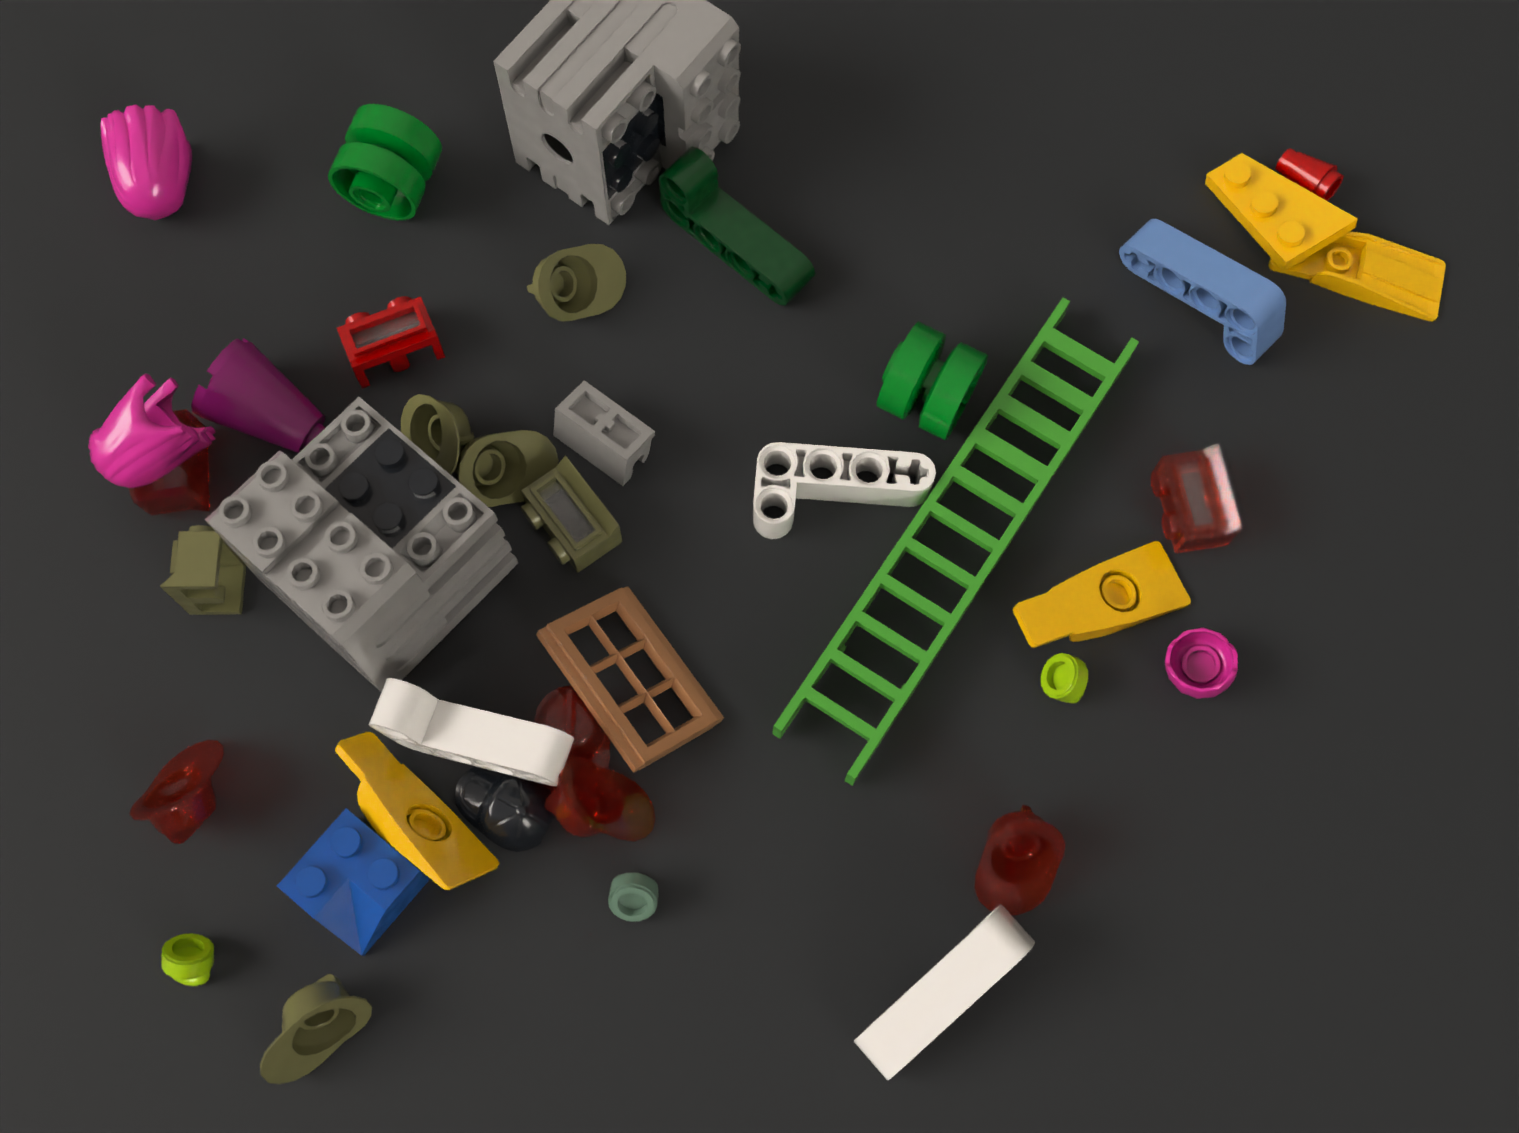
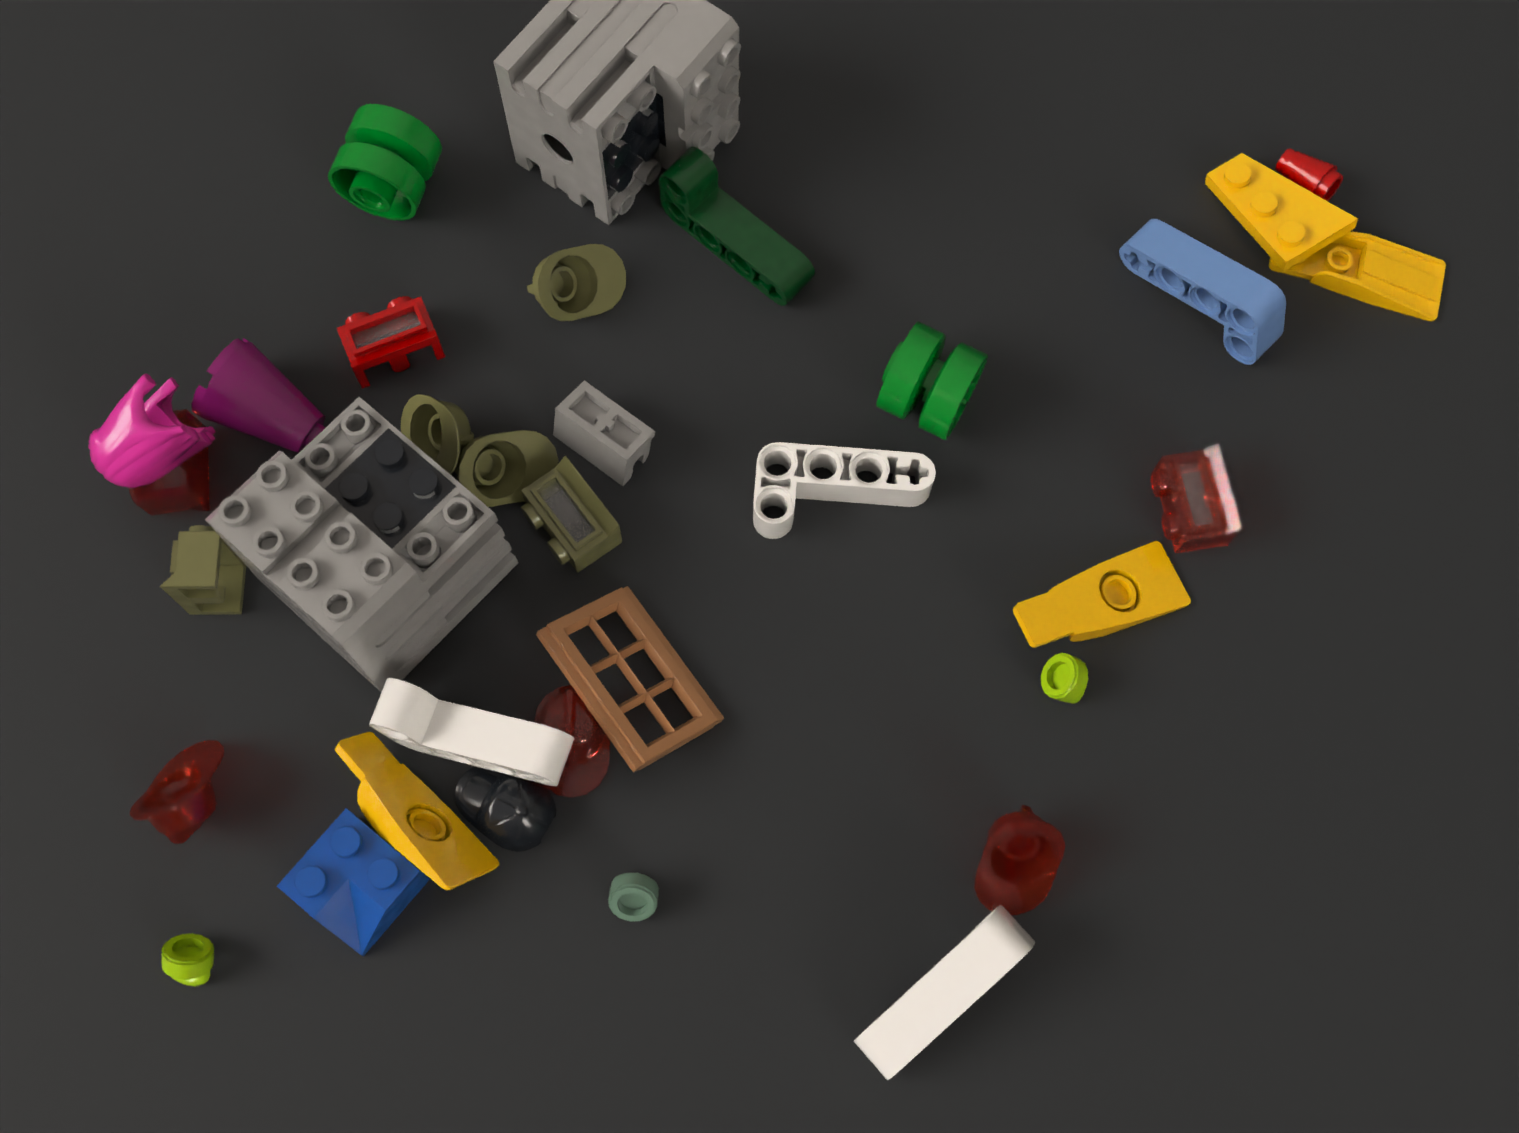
(147, 160): dark pink hair -> none
(313, 1027): olive piece -> none
(600, 801): clear red piece -> none
(1008, 456): bright green ladder -> none
(1201, 663): dark pink hair -> none

